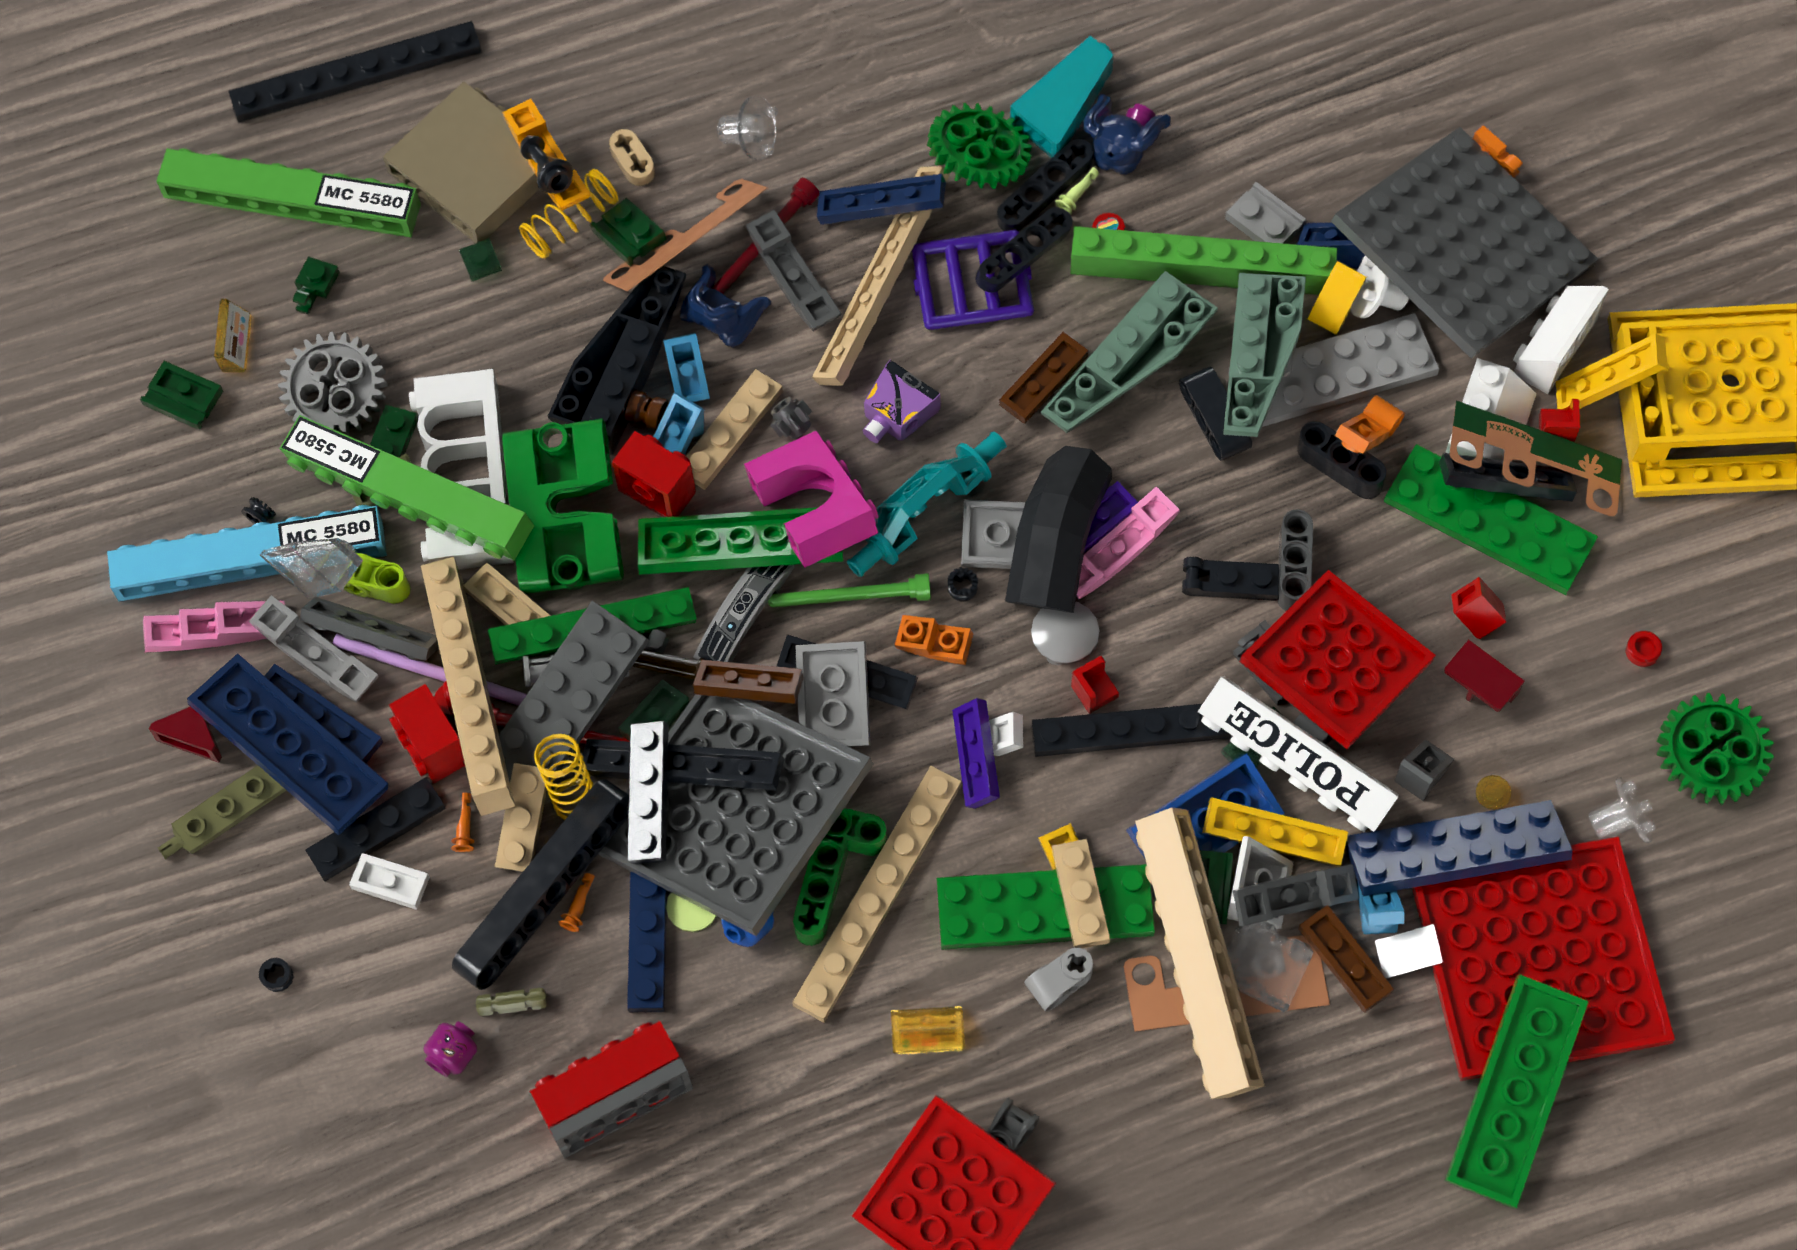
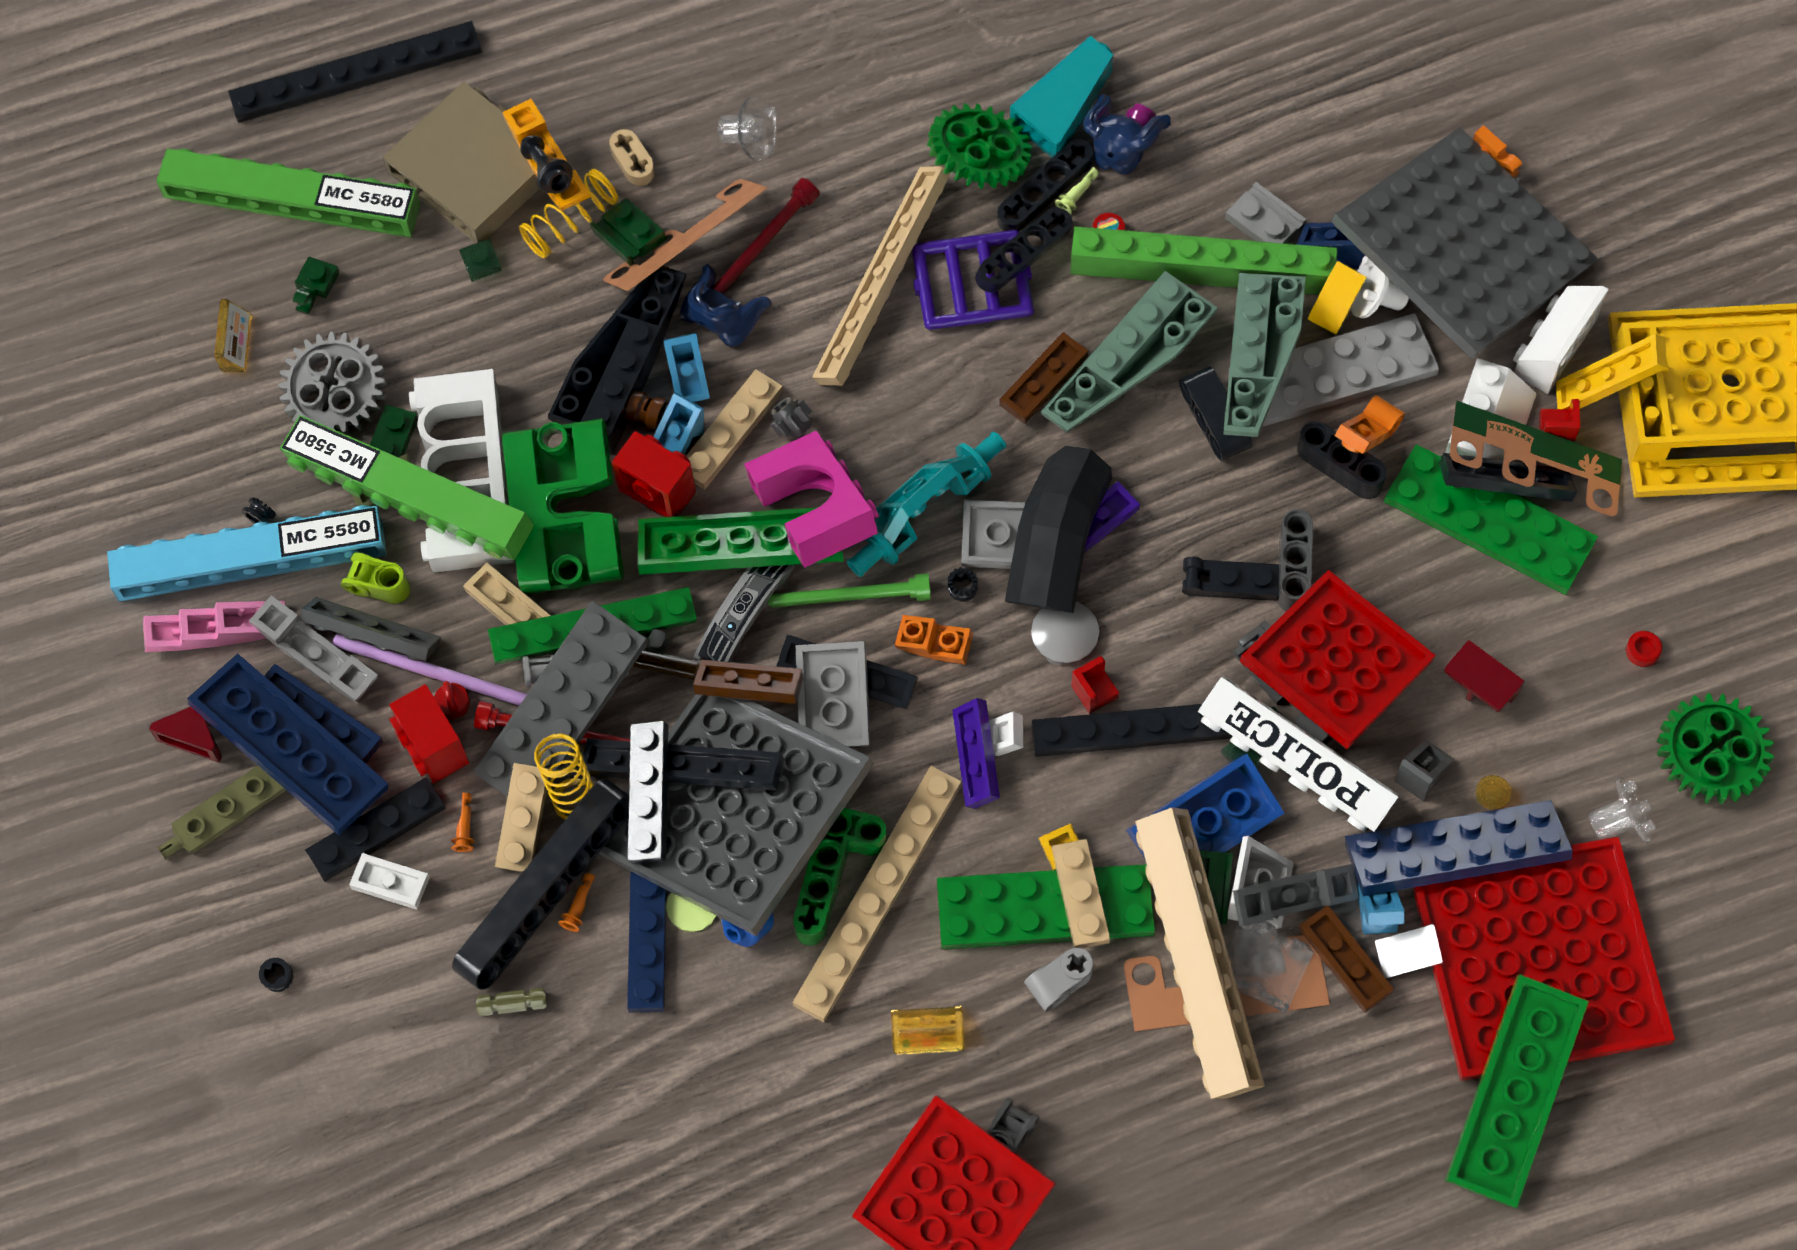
(181, 395): dark green plate -> none
(315, 565): clear slope -> none
(450, 1048): magenta head -> none
(467, 687): tan brick -> none
(611, 1088): piece -> none
(661, 704): clear green plate -> none
(791, 271): dark grey slope -> none
(881, 199): dark blue plate -> none
(898, 404): medium lavender torso -> none
(1126, 541): bright pink slope -> none
(1276, 831): yellow plate -> none
(1478, 608): red panel -> none

